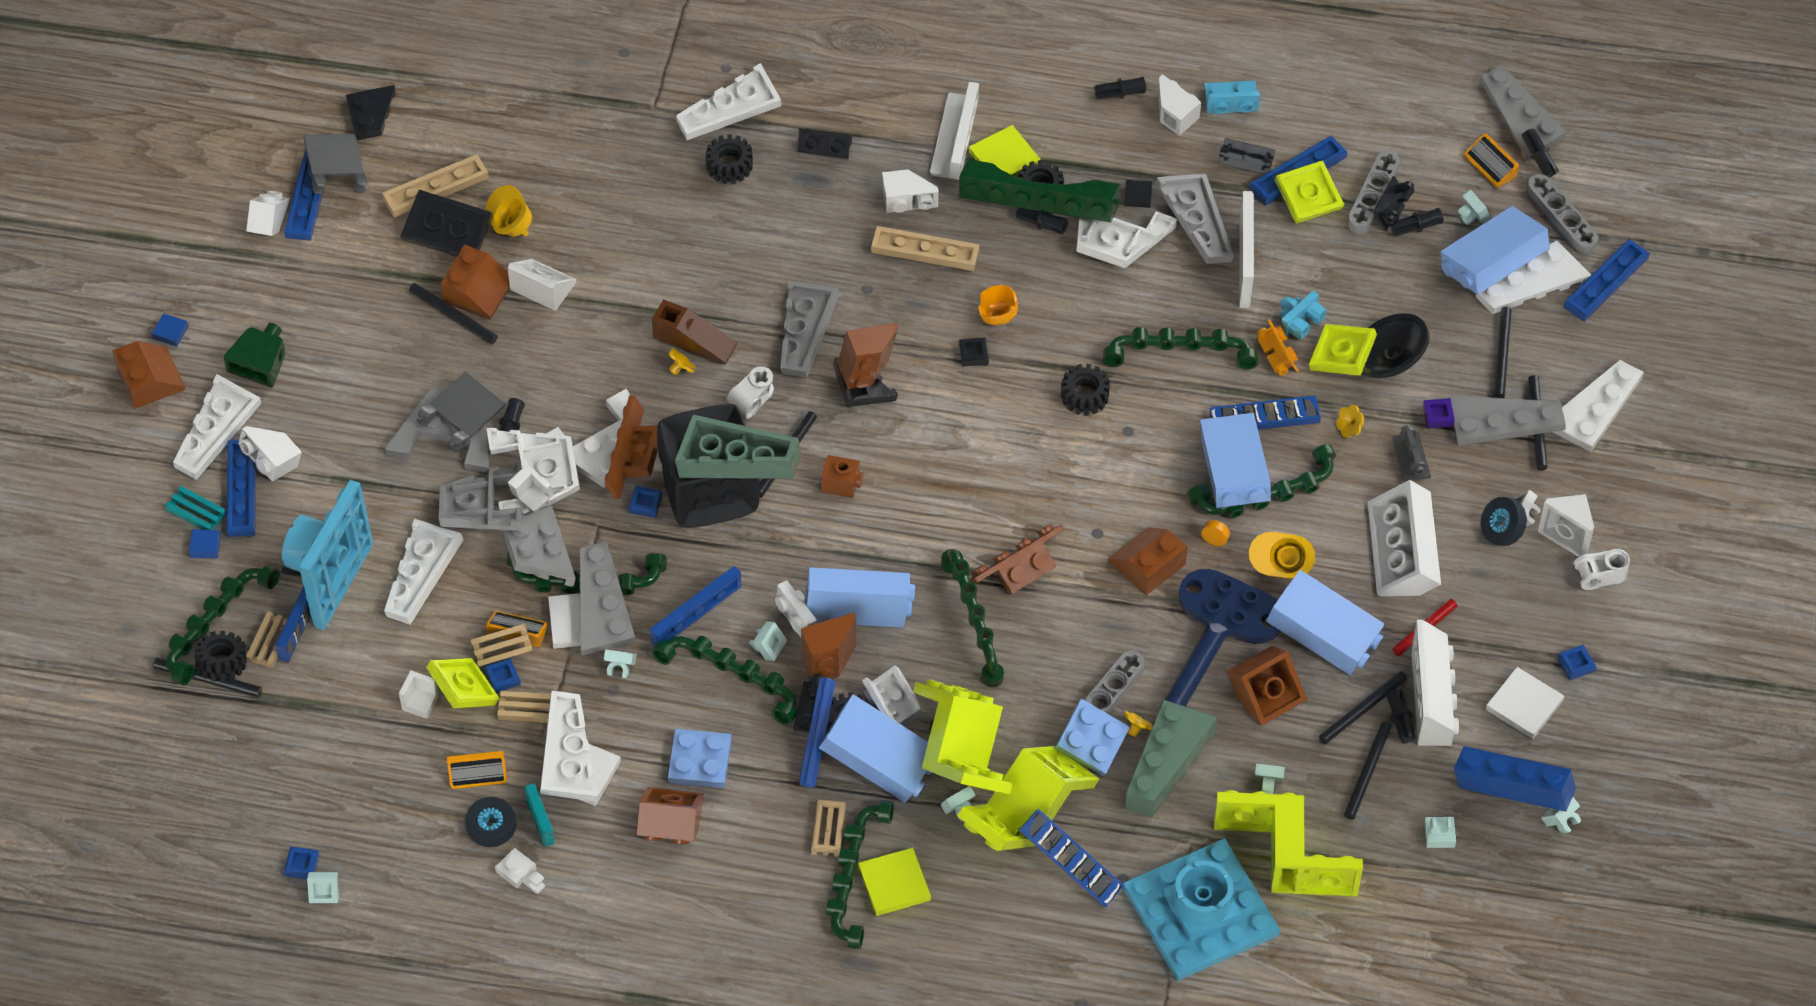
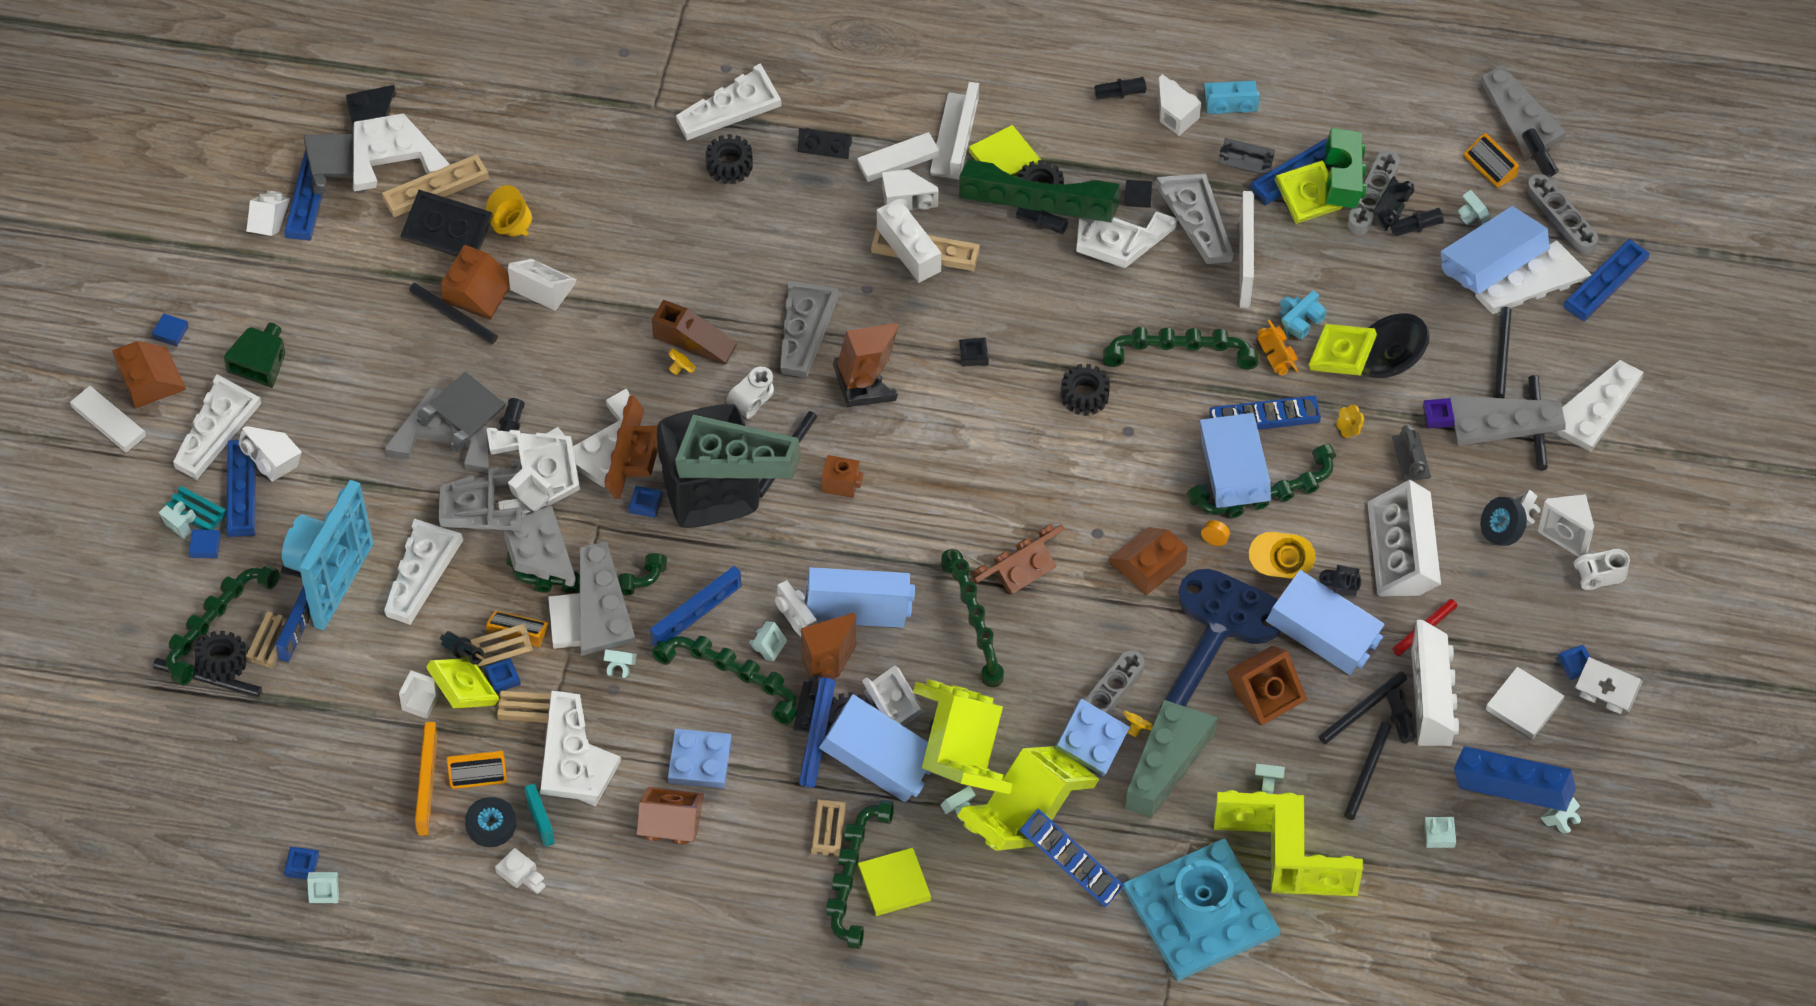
(108, 419): none -> white tile
(176, 521): none -> light aqua tile
(389, 141): none -> white wing
(426, 778): none -> light orange tile
(461, 647): none -> black axle
(898, 156): none -> white tile
(908, 240): none -> white brick
(998, 305): light orange hair -> none
(1343, 579): none -> black hinge
(1345, 184): none -> green arch
(1625, 686): none -> white brick

